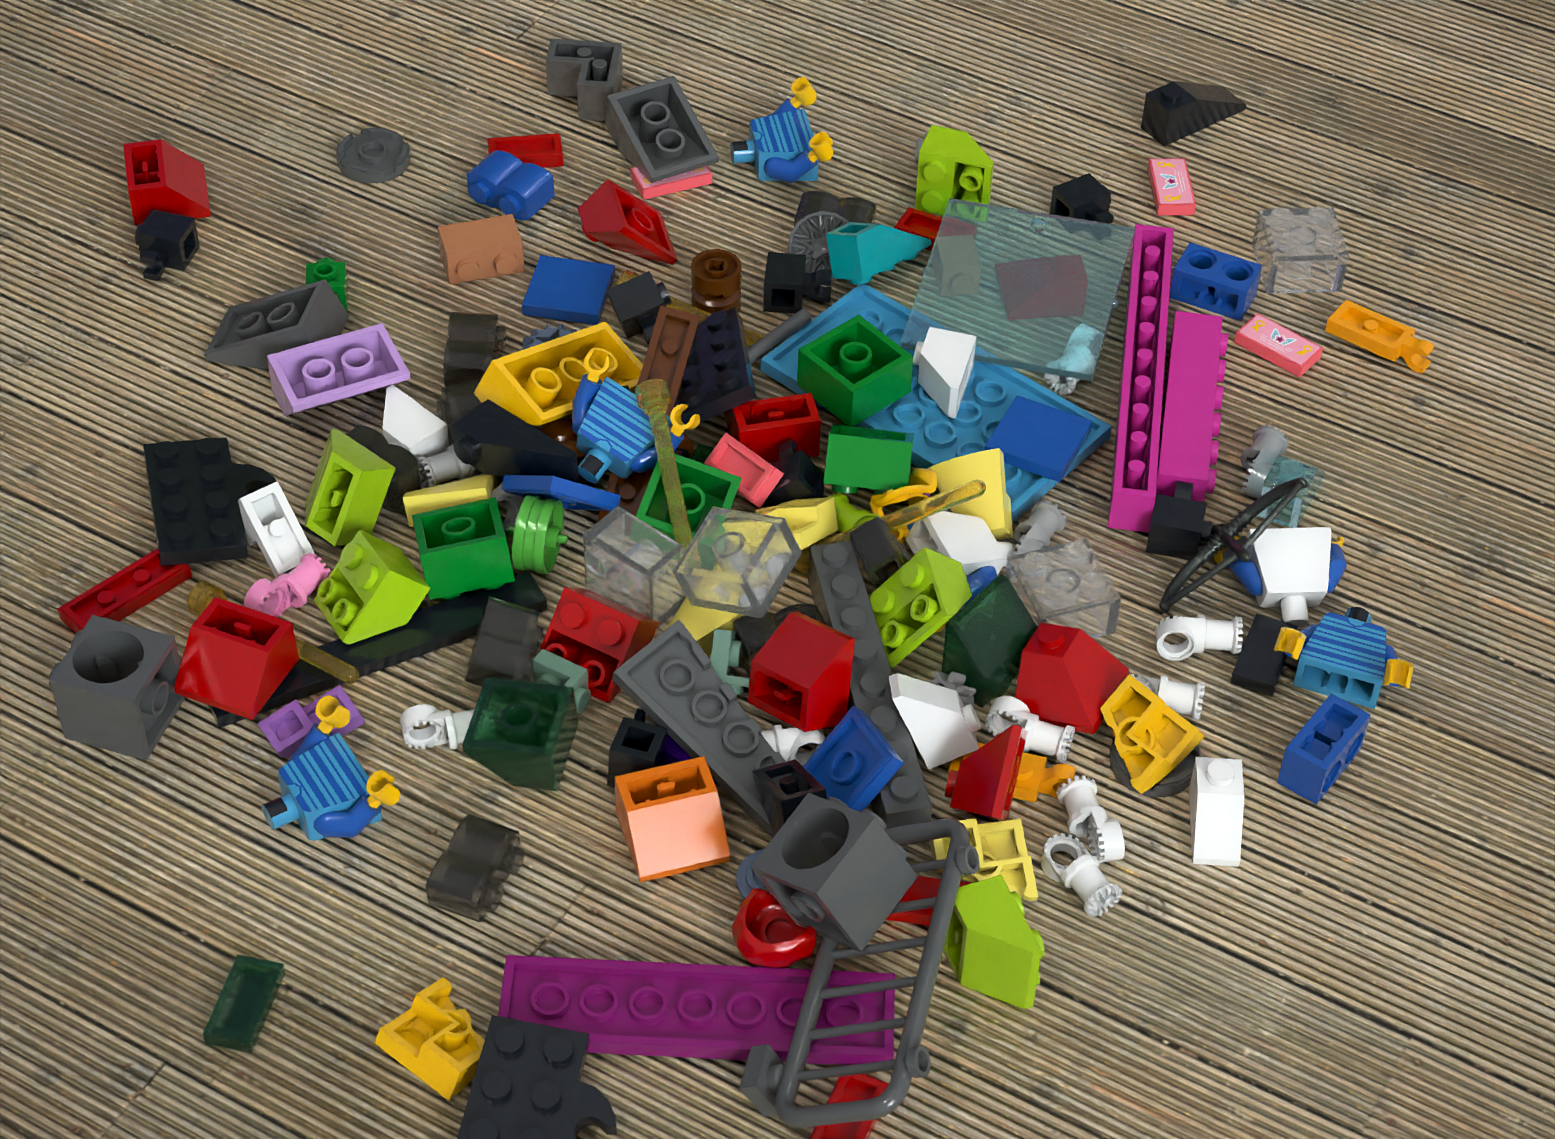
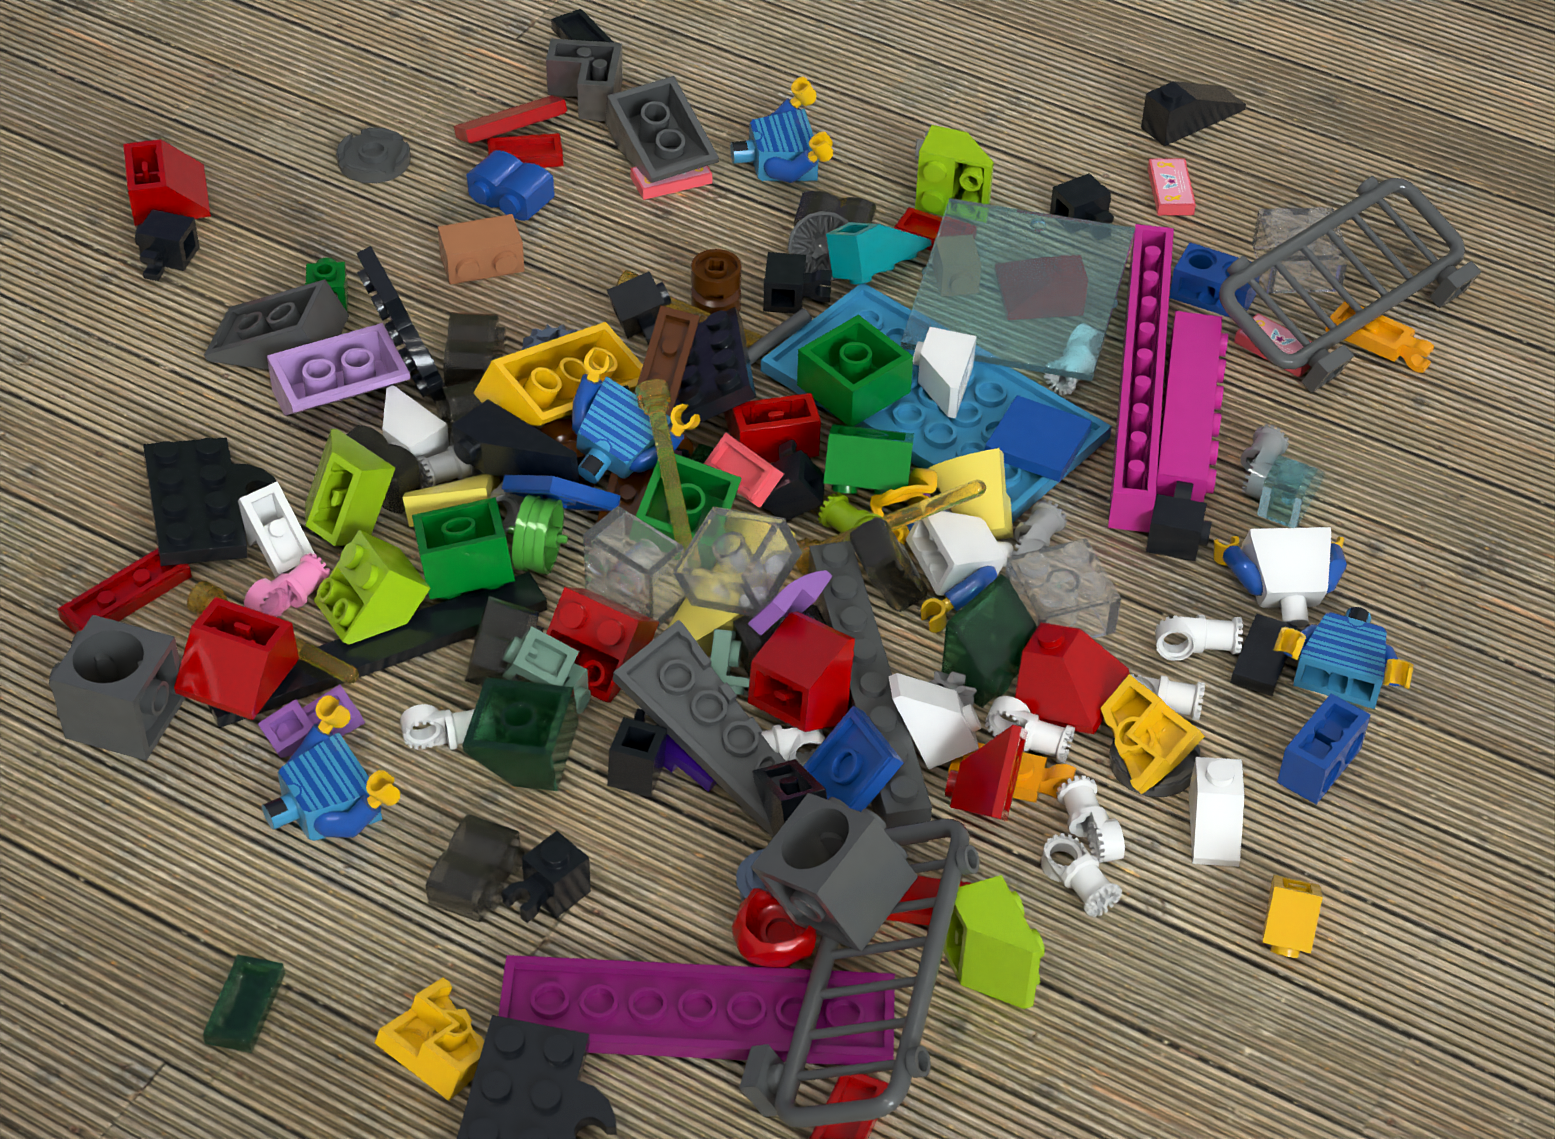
(400, 327): none -> black plate
(510, 119): none -> red tile
(539, 658): none -> sand green bracket
(553, 877): none -> black brick
(568, 290): blue tile -> none
(578, 26): none -> black tile
(626, 224): red slope -> none
(671, 819): orange slope -> none
(794, 597): none -> medium lavender slope
(807, 518): light yellow slope -> none
(918, 601): lime slope -> none
(1000, 852): light yellow slope -> none
(1223, 536): pearl dark grey piece -> none
(1291, 916): none -> yellow slope
(1323, 363): none -> dark grey bar

